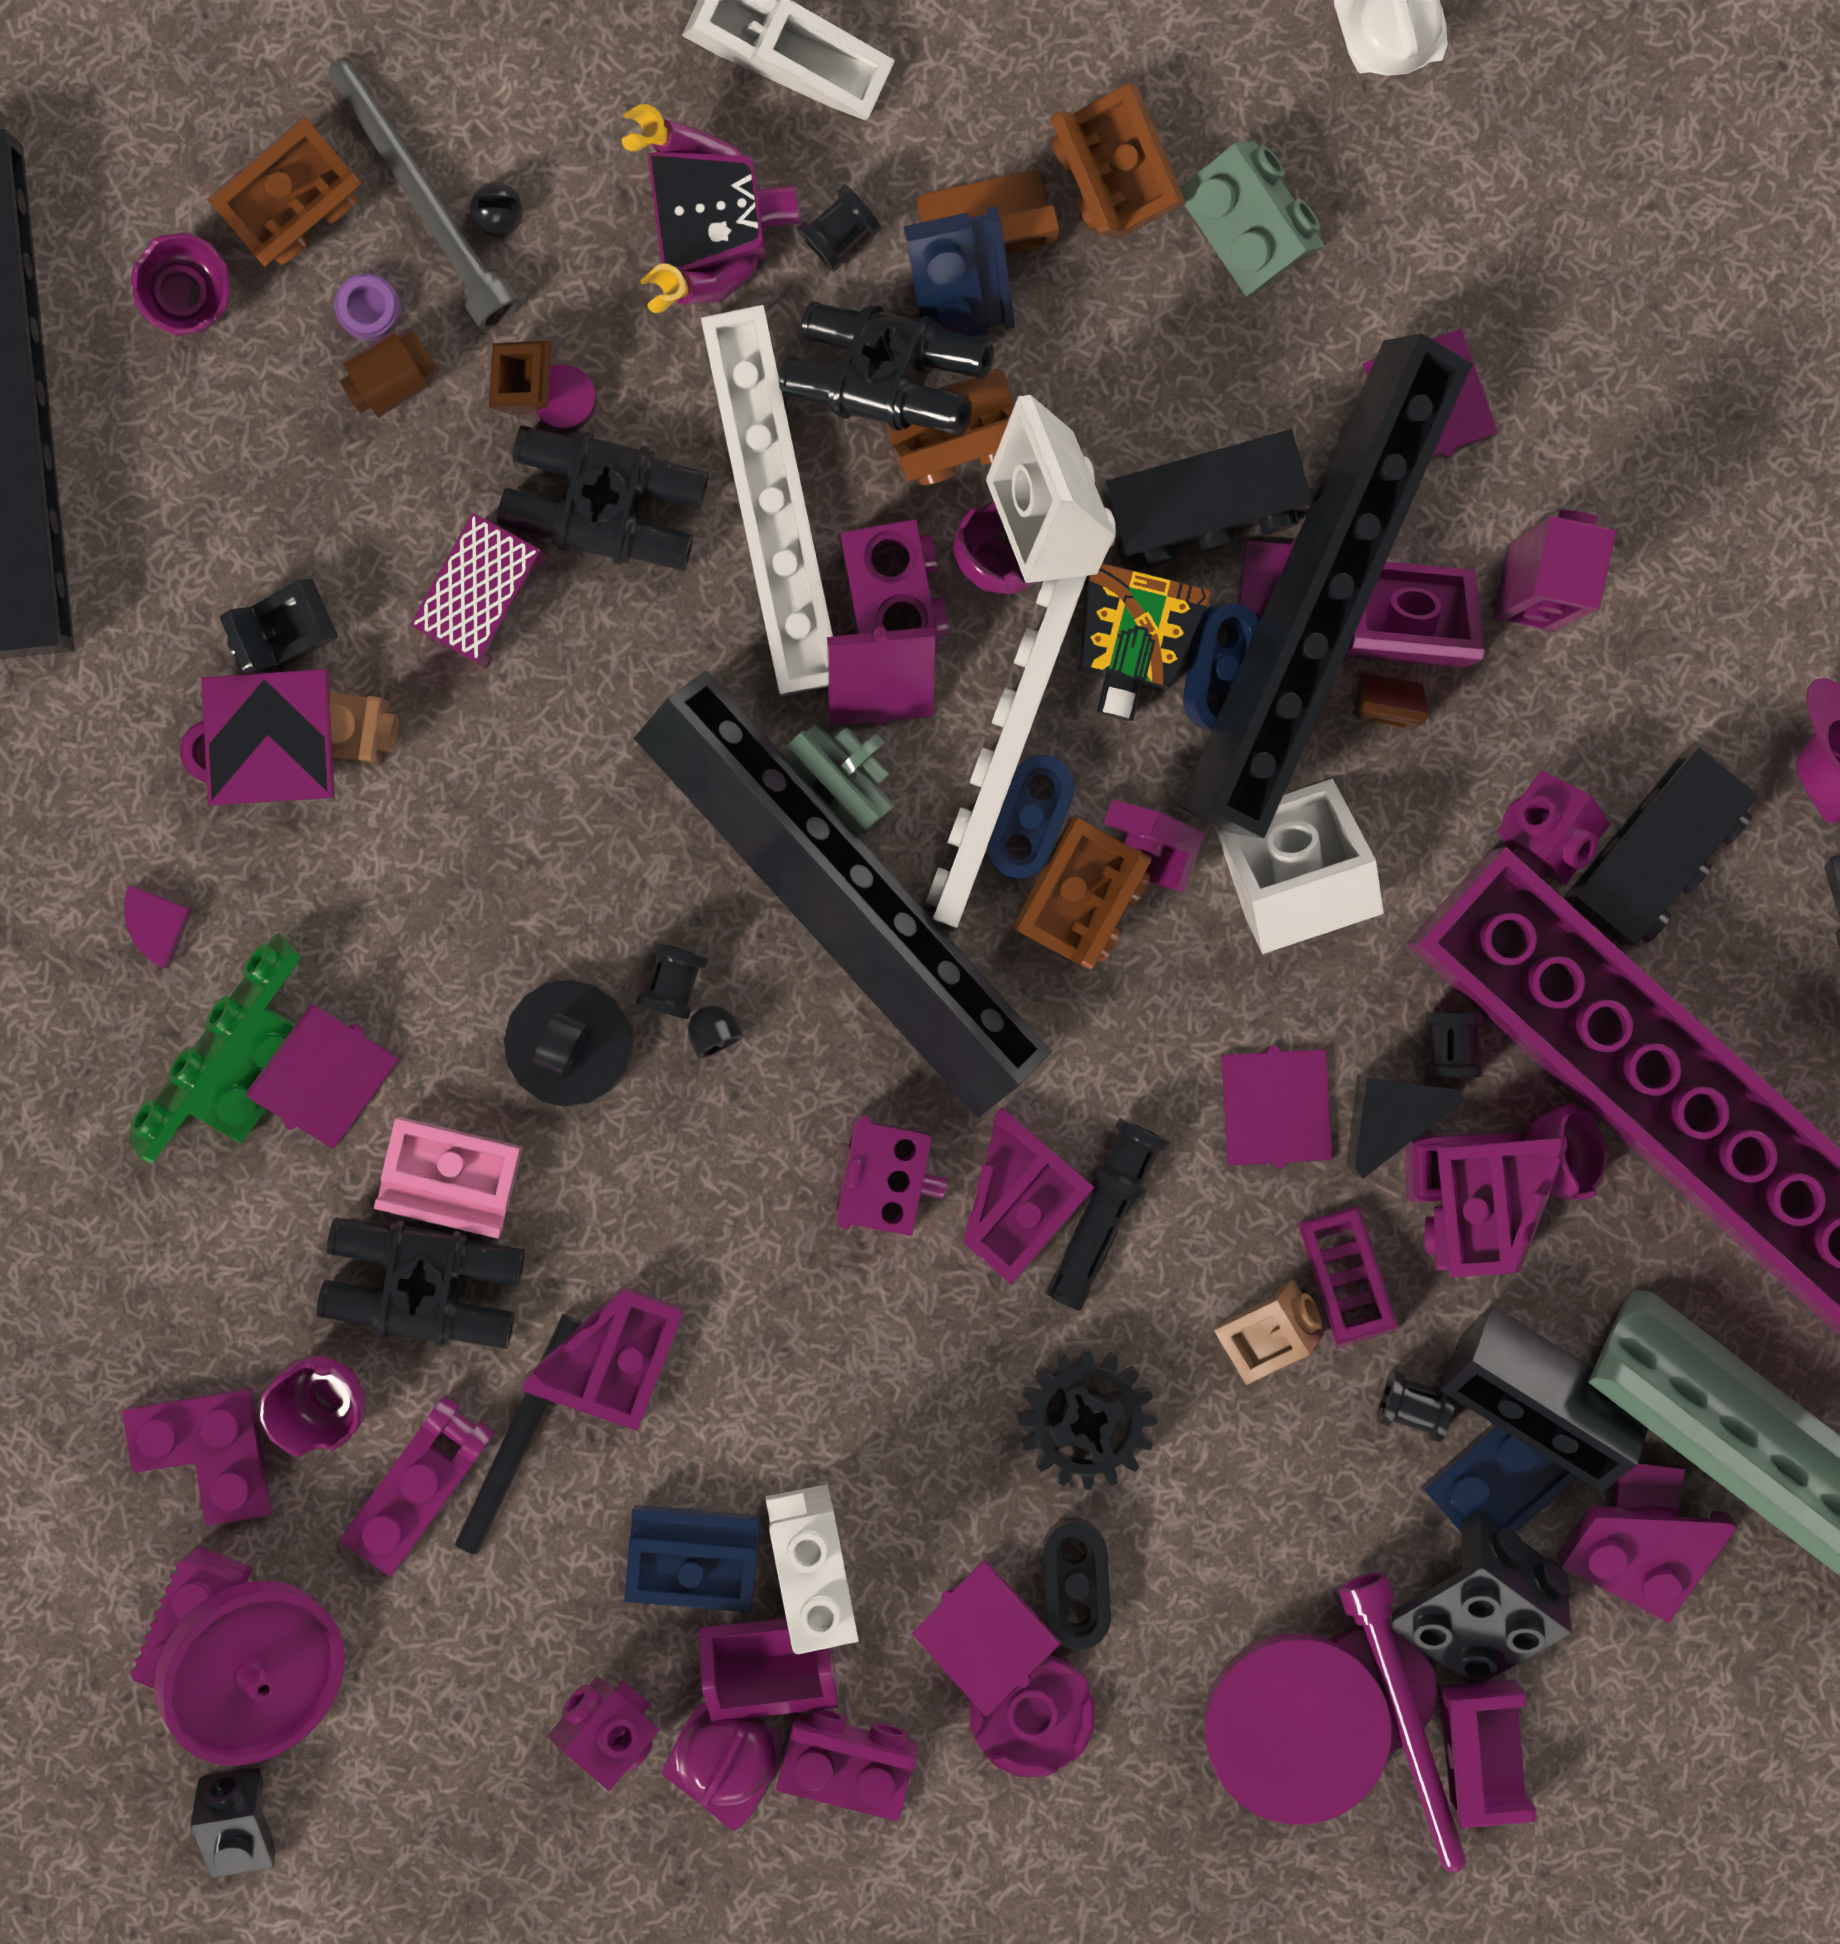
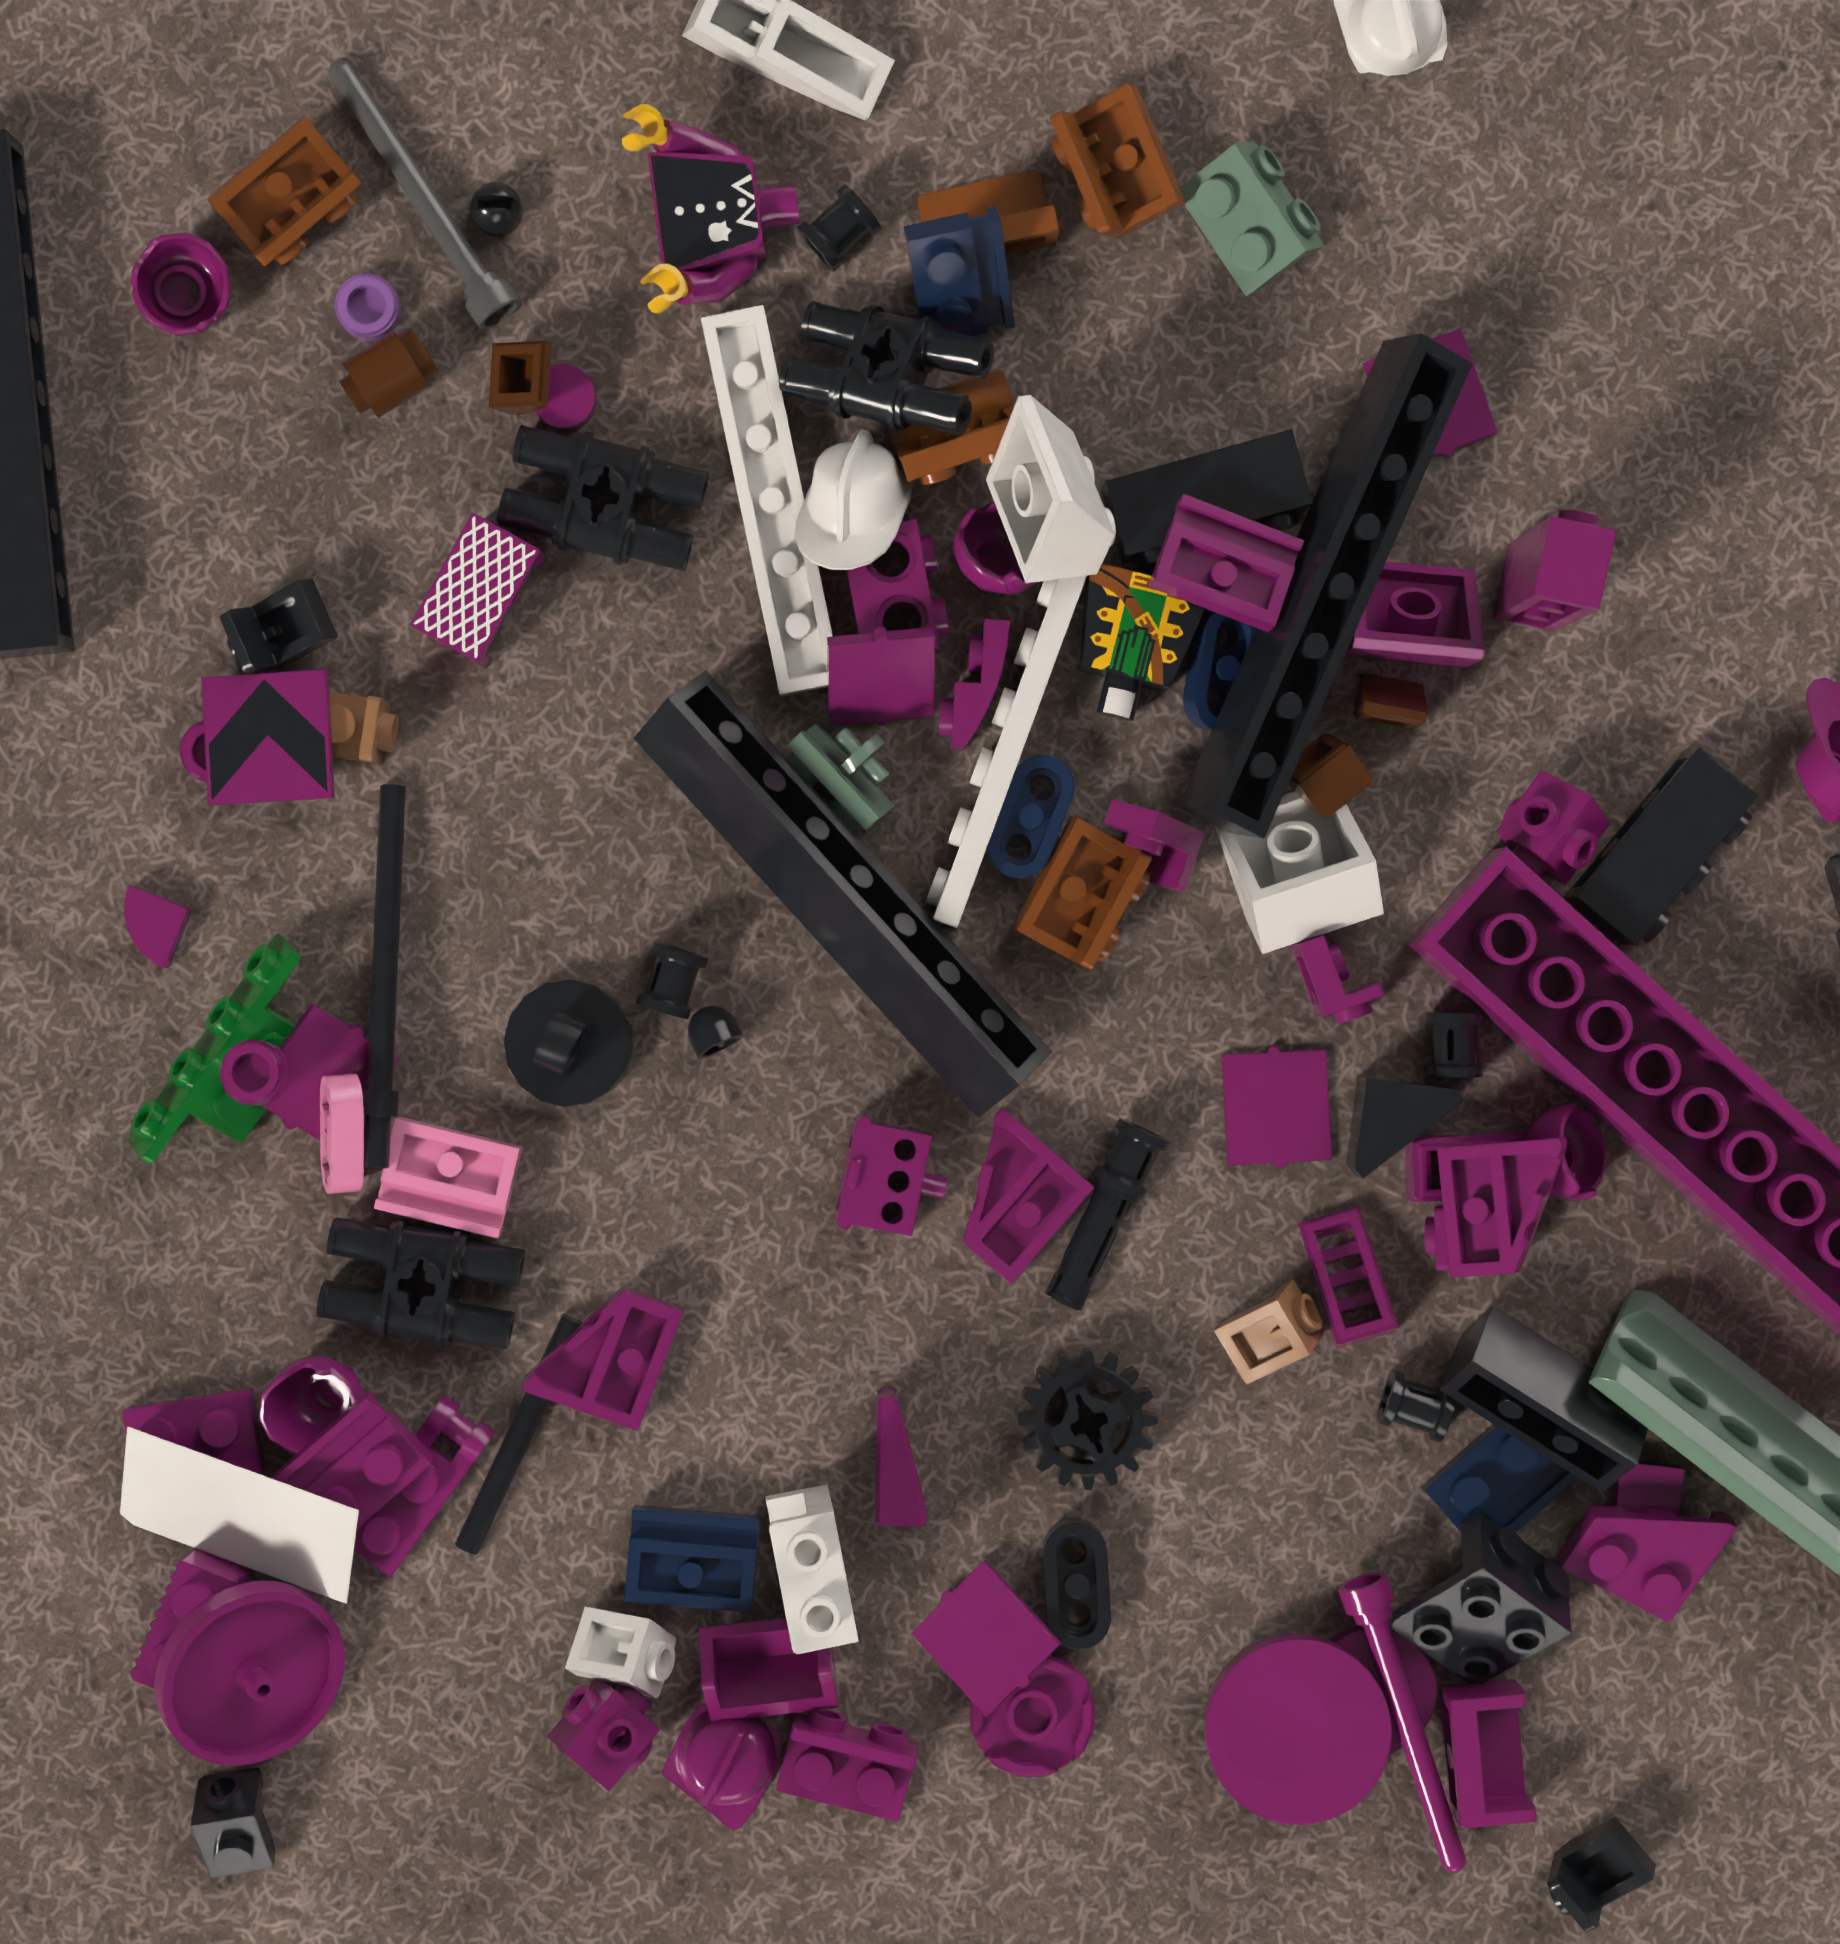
(238, 1515): none -> white sticker
(255, 1072): none -> magenta tile
(341, 1133): none -> bright pink beam
(359, 1459): none -> magenta plate
(378, 1099): none -> black bar
(622, 1651): none -> white bracket
(852, 505): none -> white piece
(897, 1483): none -> magenta slope
(967, 708): none -> magenta slope
(1226, 563): none -> magenta plate
(1323, 972): none -> magenta bracket
(1329, 775): none -> reddish brown slope
(1597, 1872): none -> black bracket

